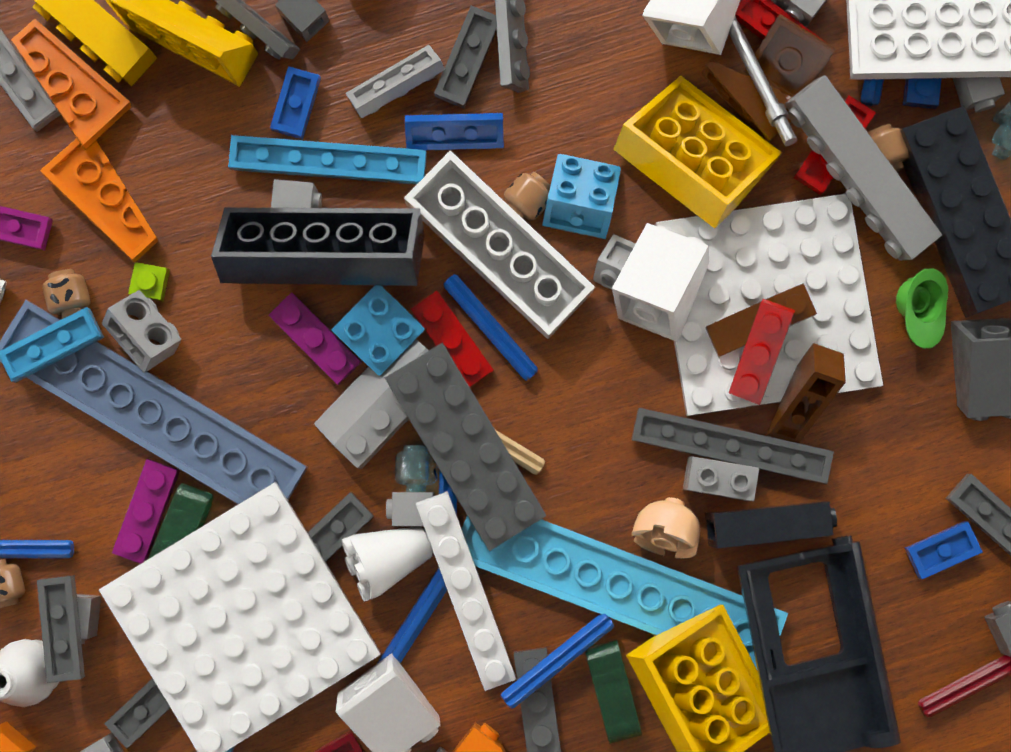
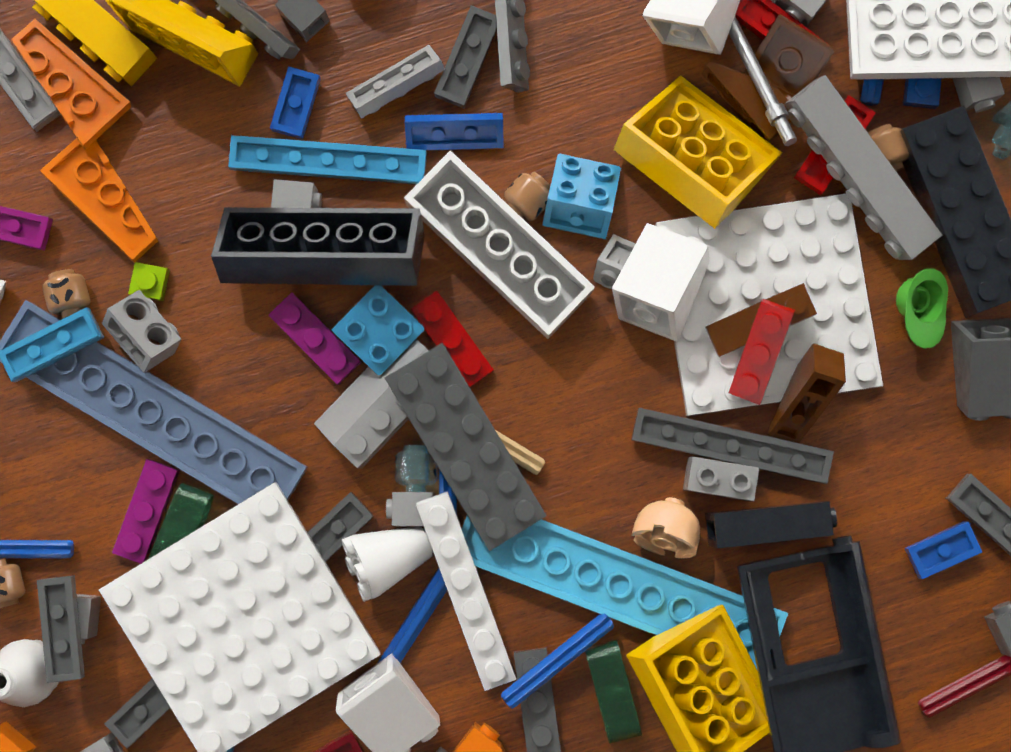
(490, 327): blue axle -> none

